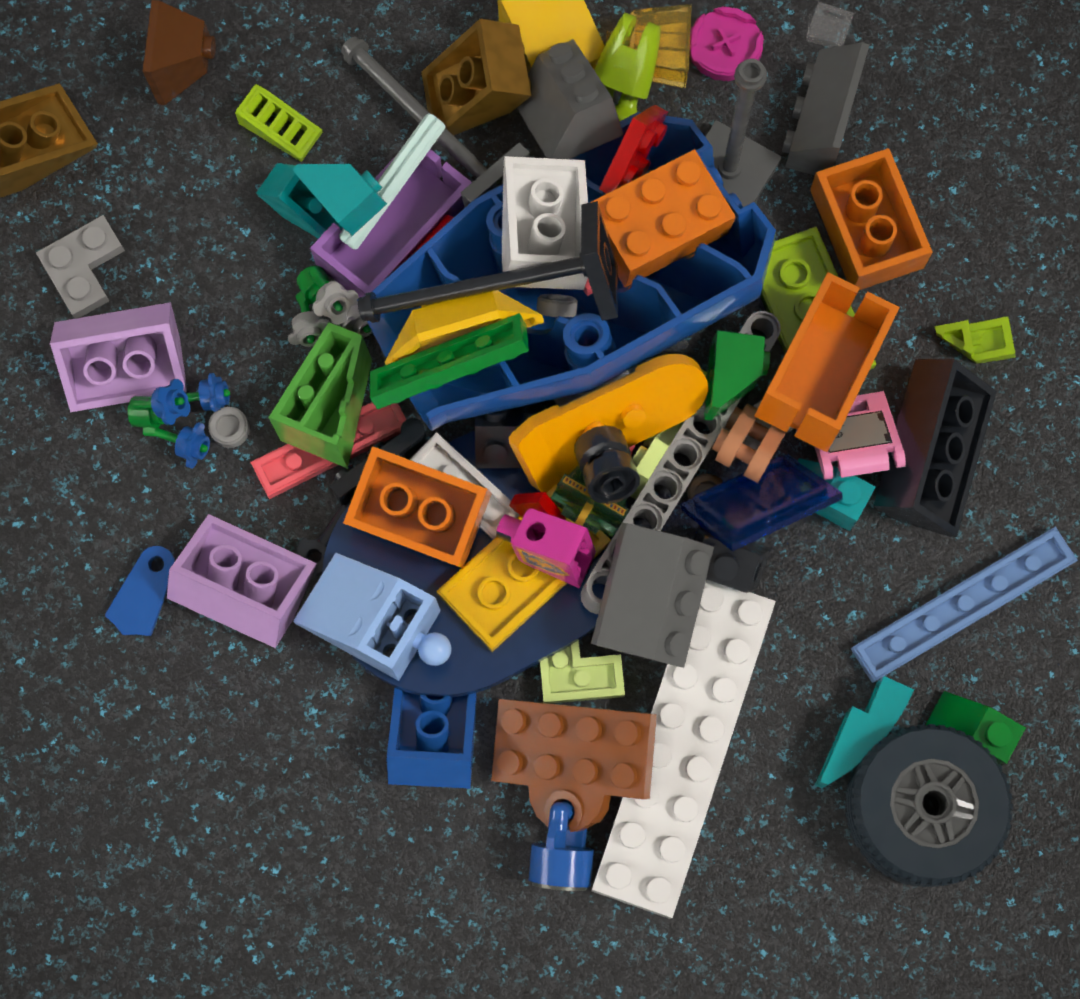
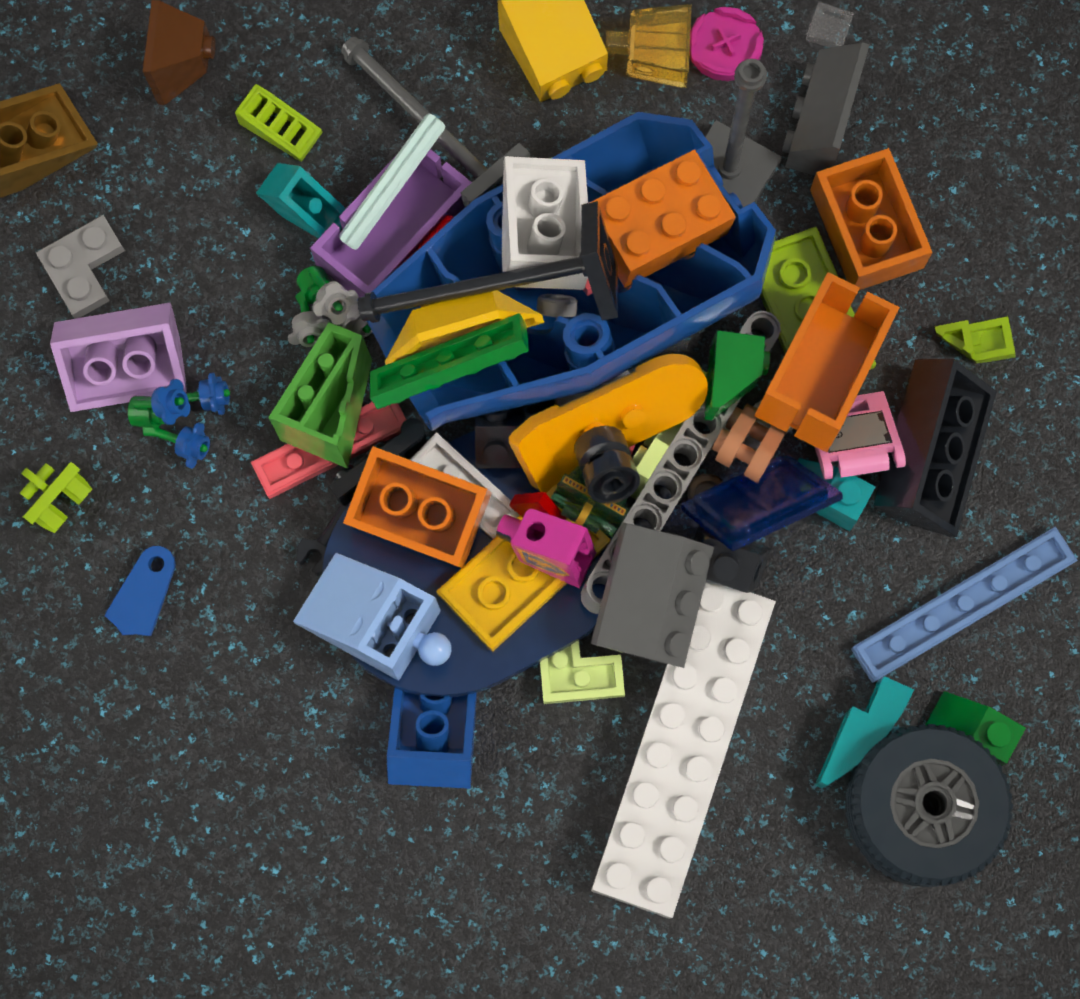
(43, 511): none -> lime hips
(229, 427): light grey tile -> none
(240, 580): lavender slope -> none
(343, 192): teal slope -> none
(478, 76): pearl gold slope -> none
(568, 104): dark grey slope -> none
(572, 768): dark orange plate -> none
(627, 68): lime piece -> none
(630, 159): red plate -> none

